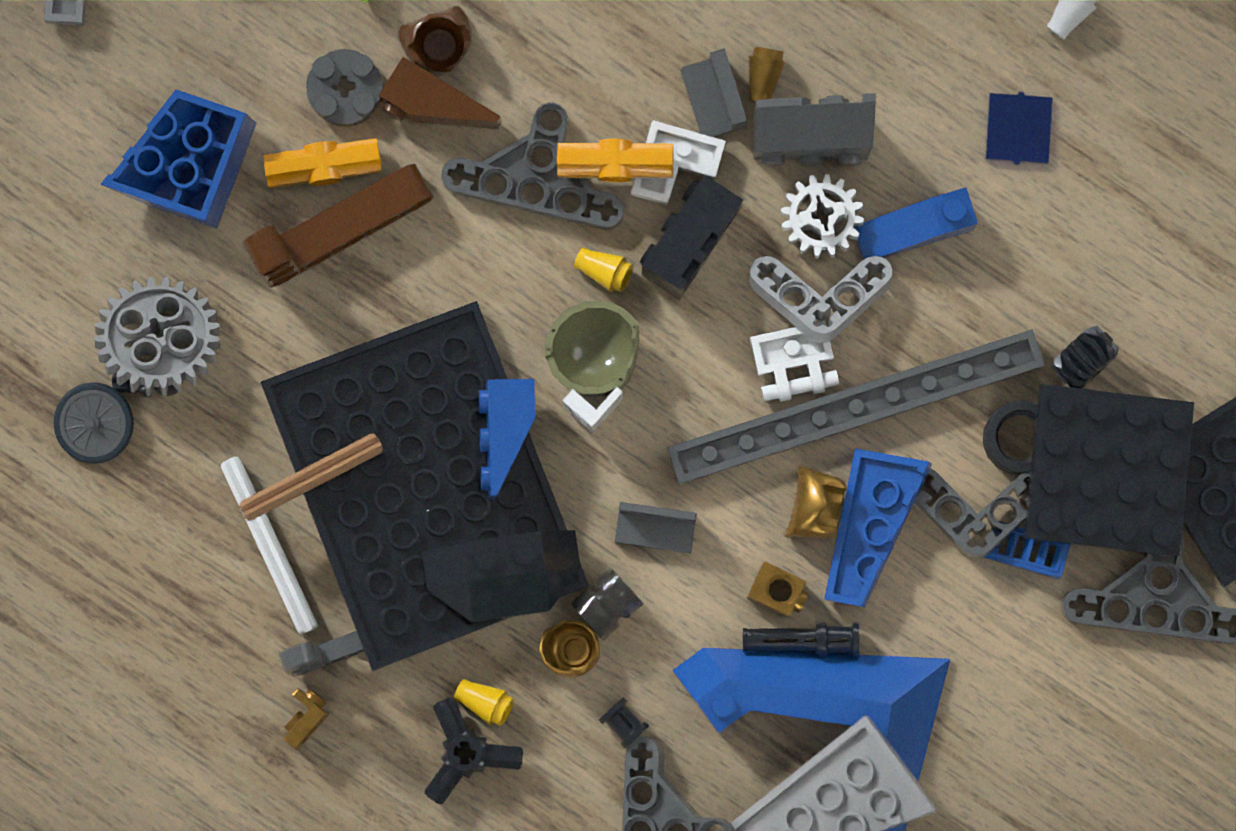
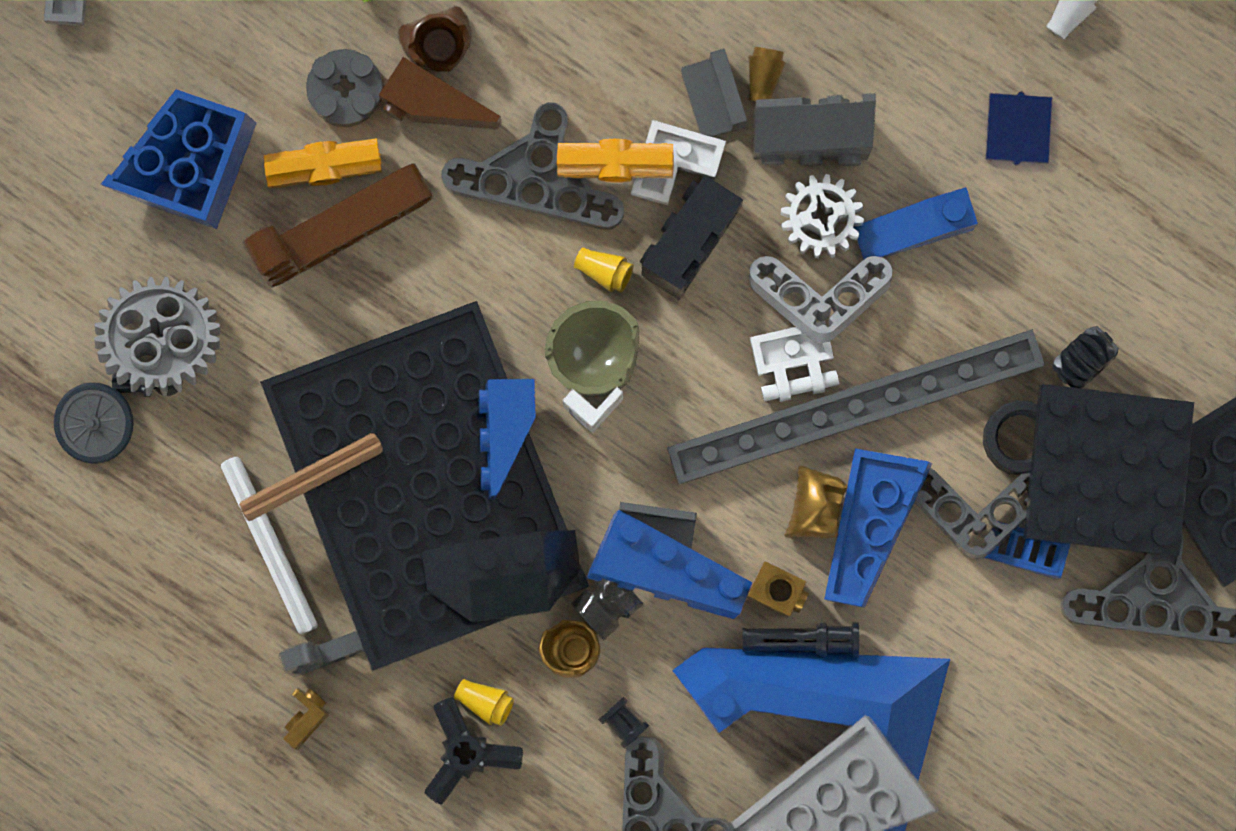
(655, 563): none -> blue wing

